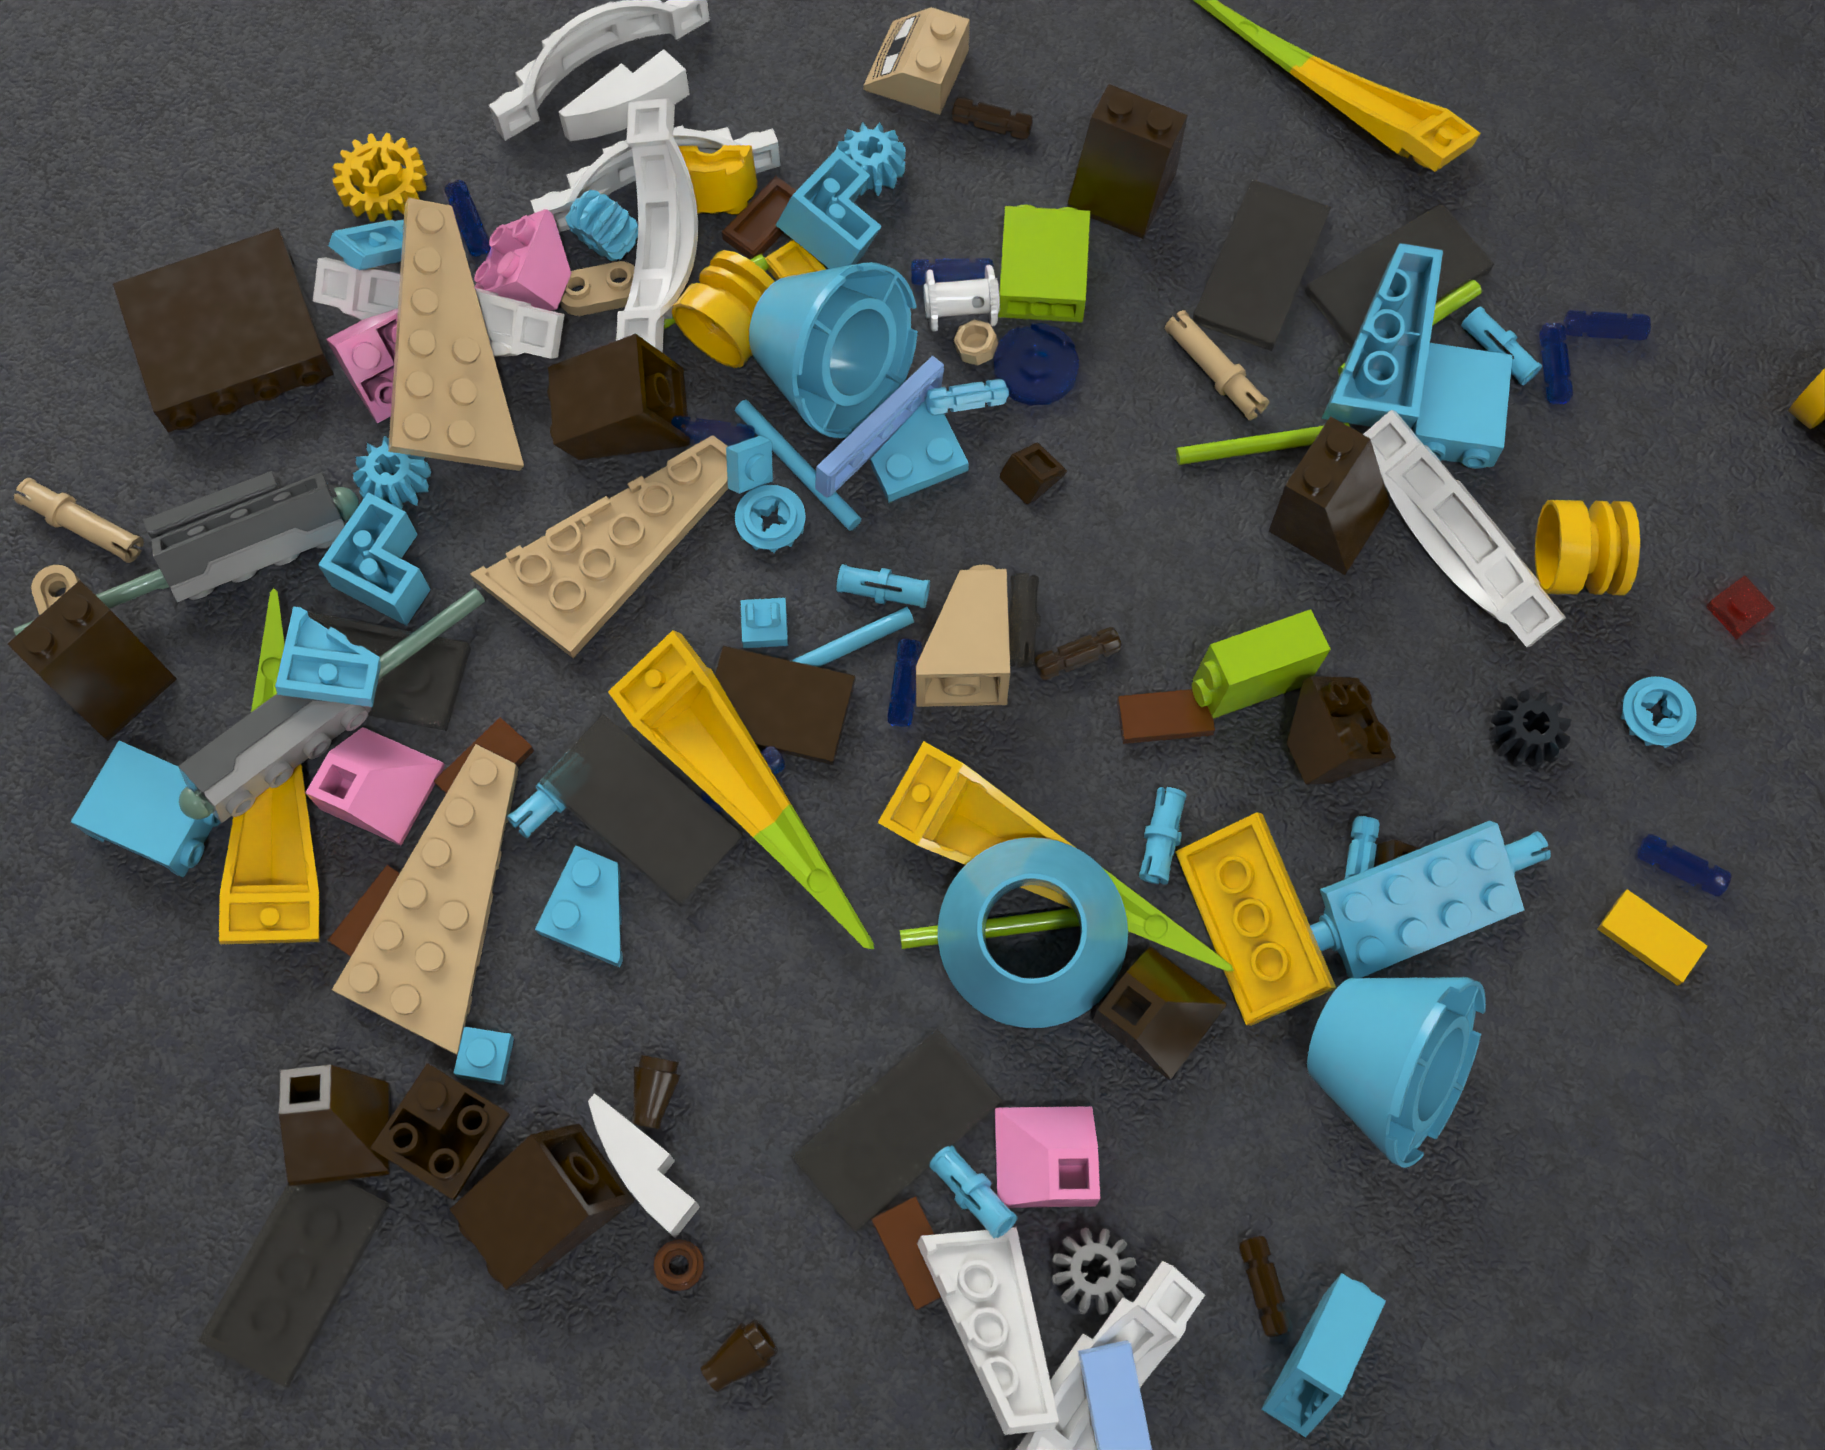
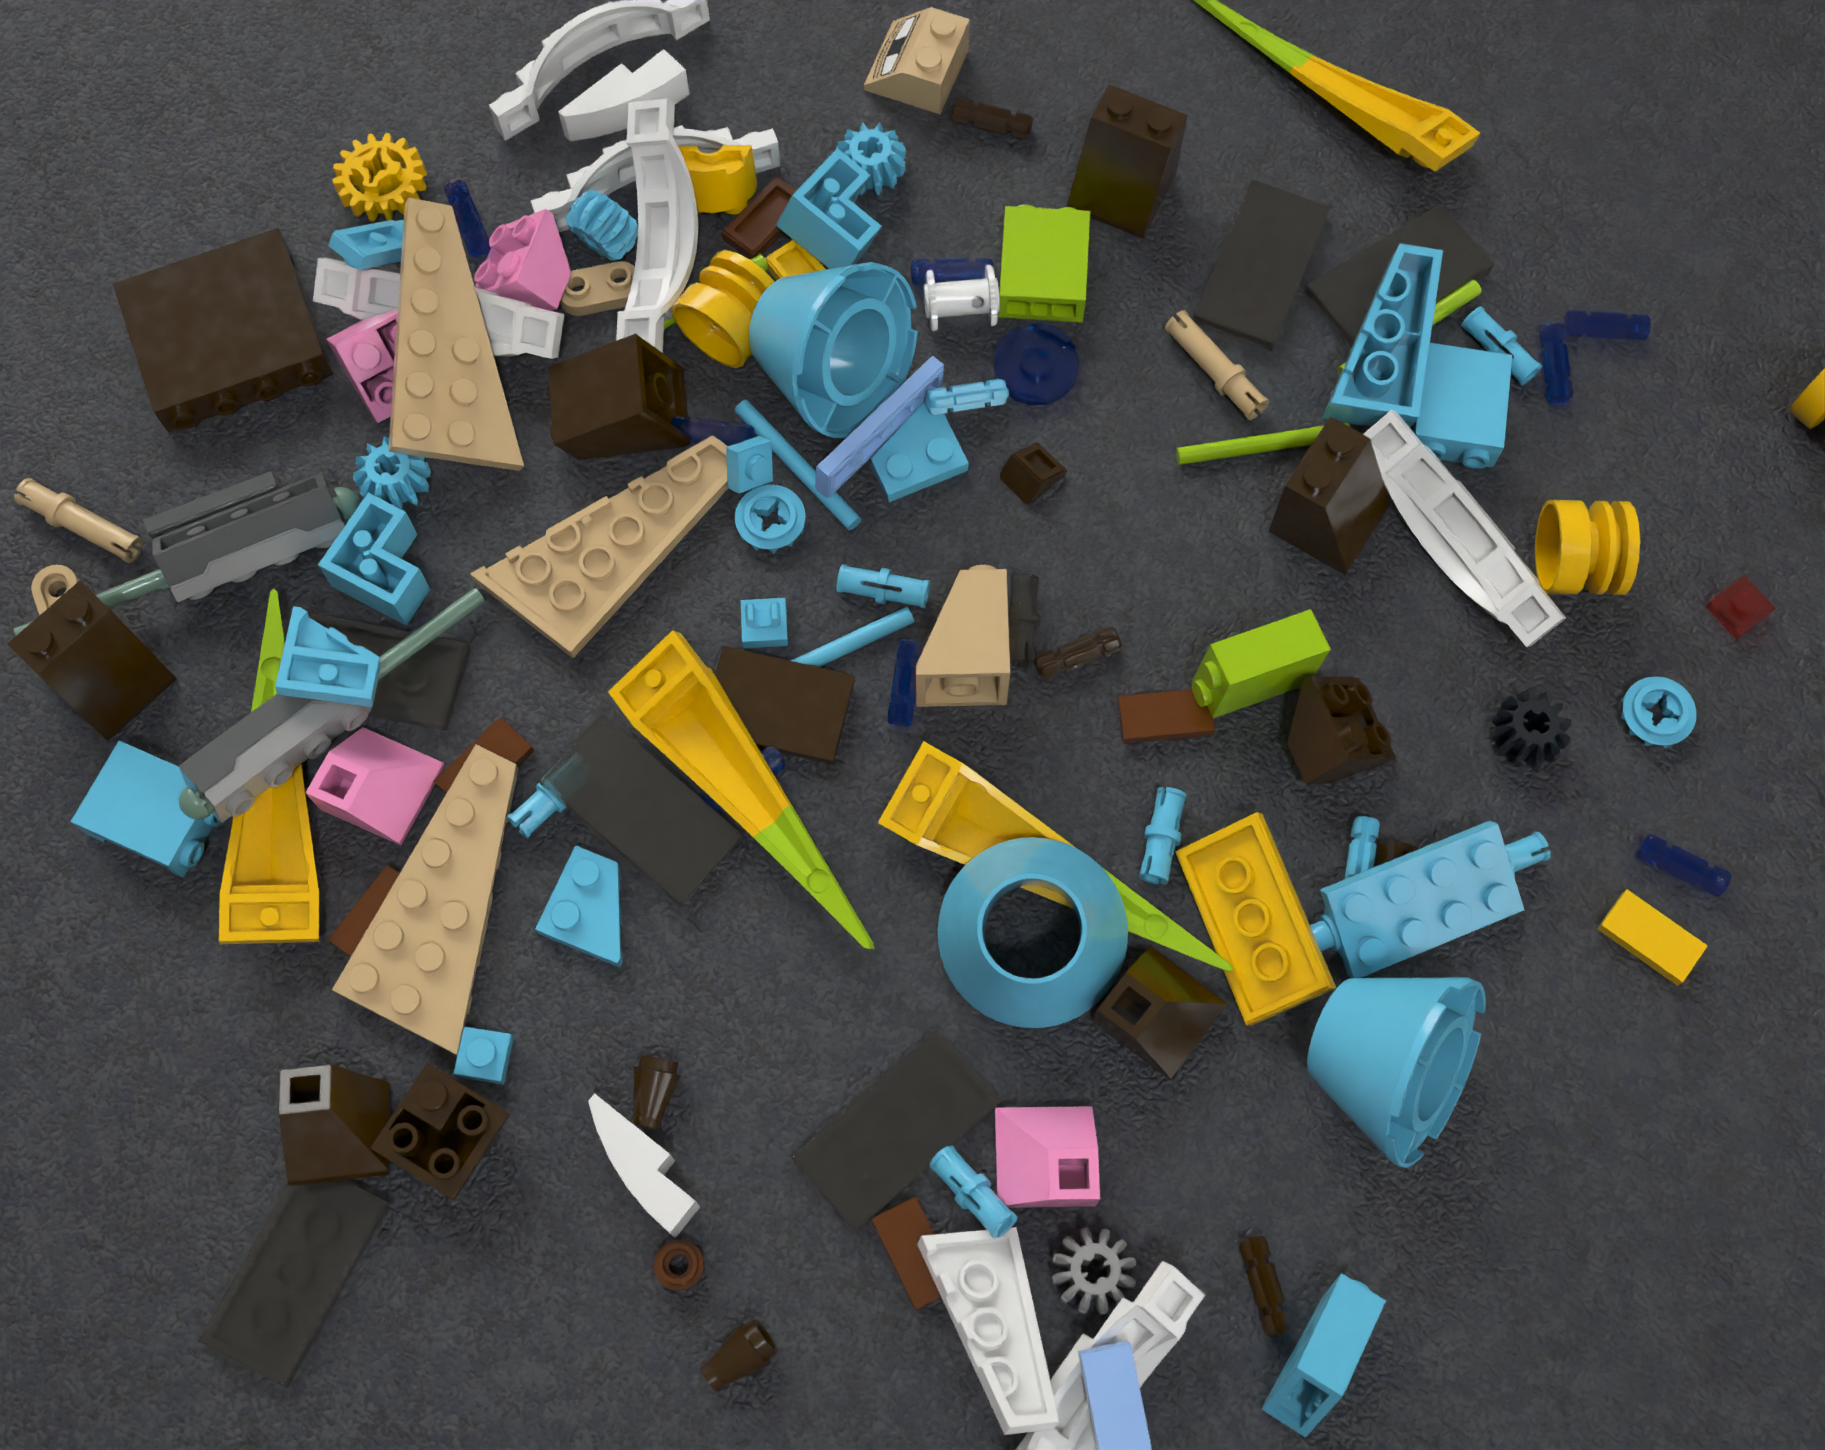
(540, 1204): dark brown slope -> none
(976, 342): tan tile -> none
(998, 927): lime bar -> none

